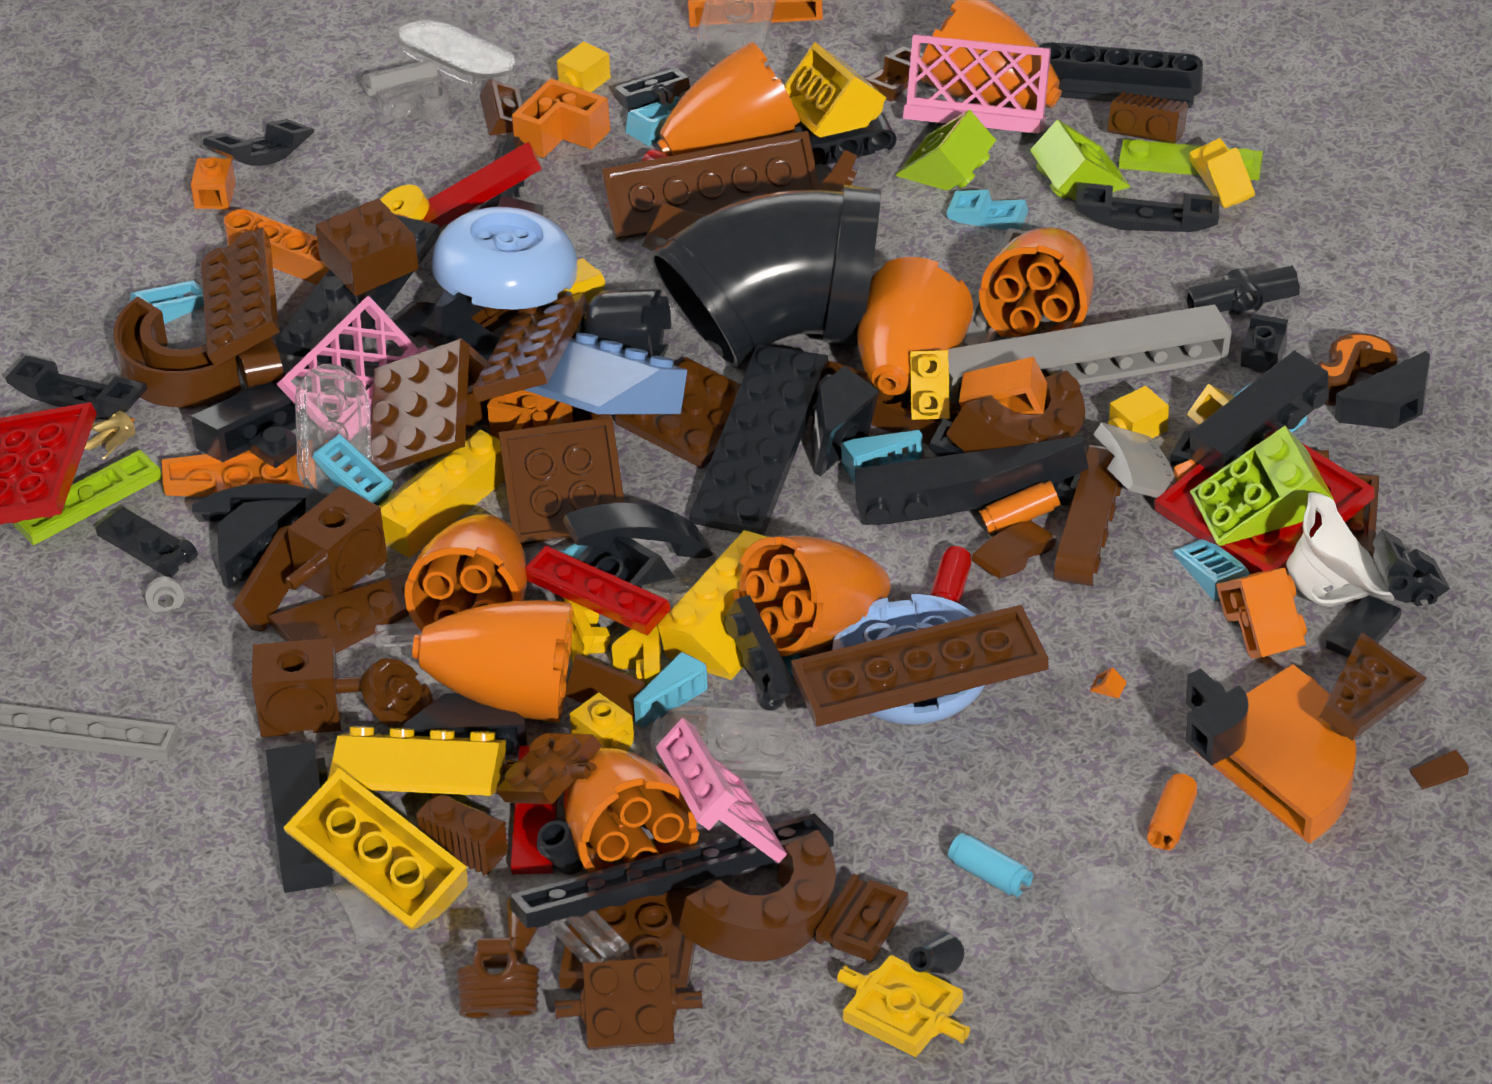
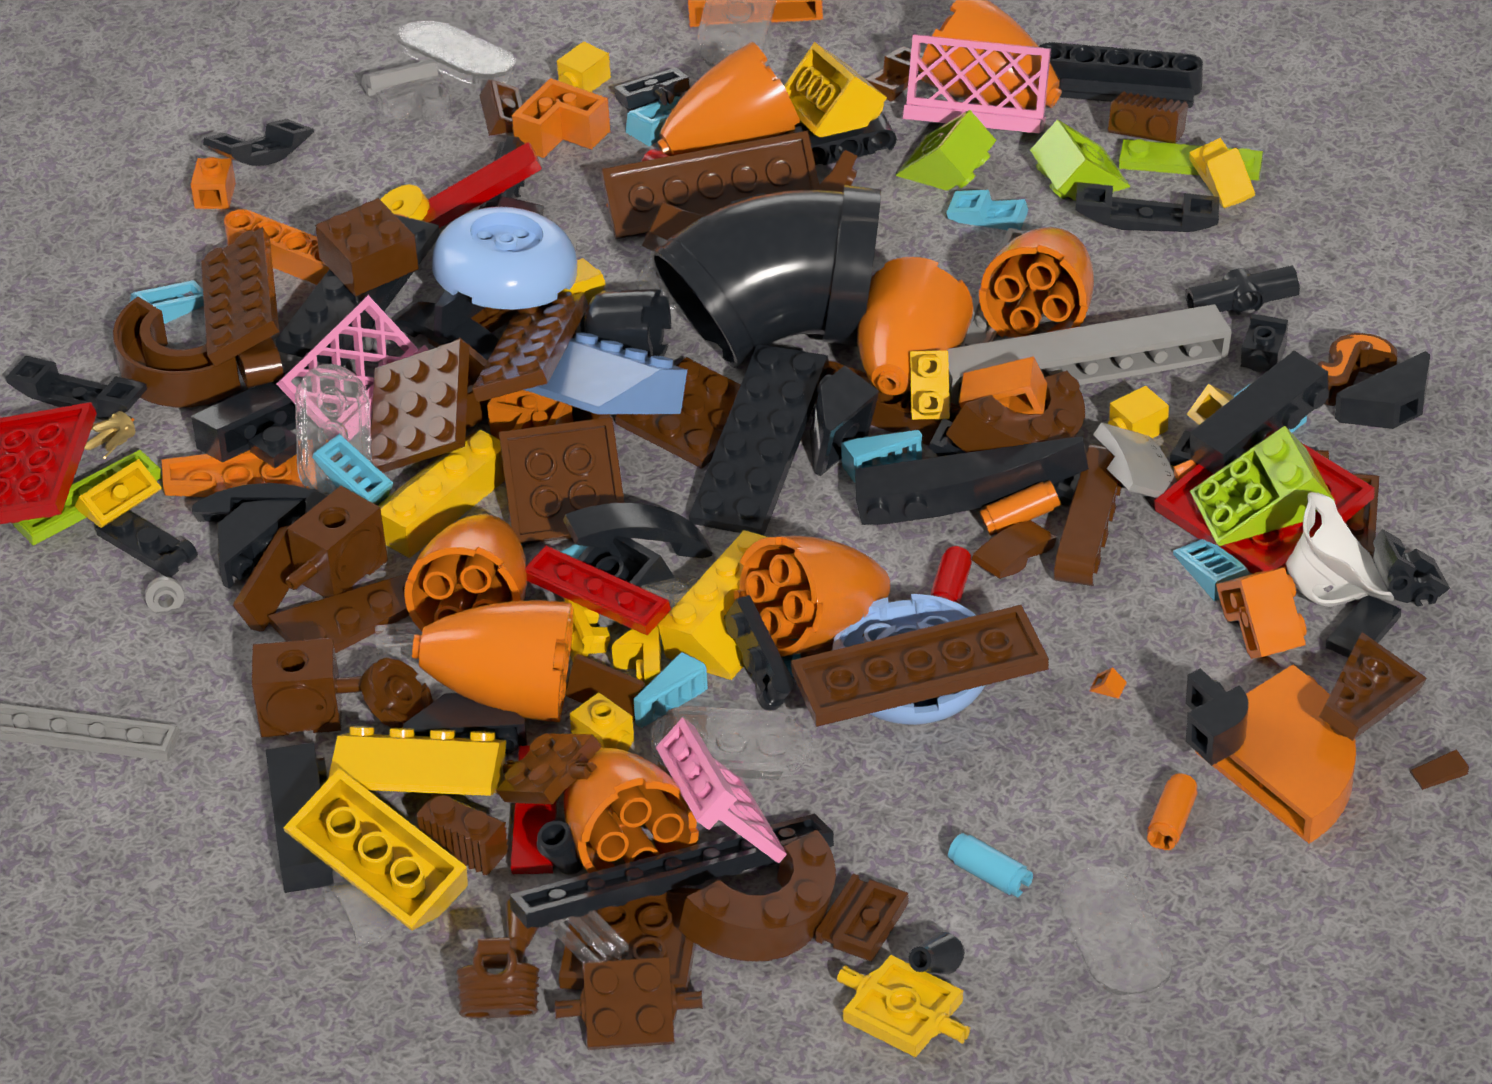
(118, 494): none -> yellow slope

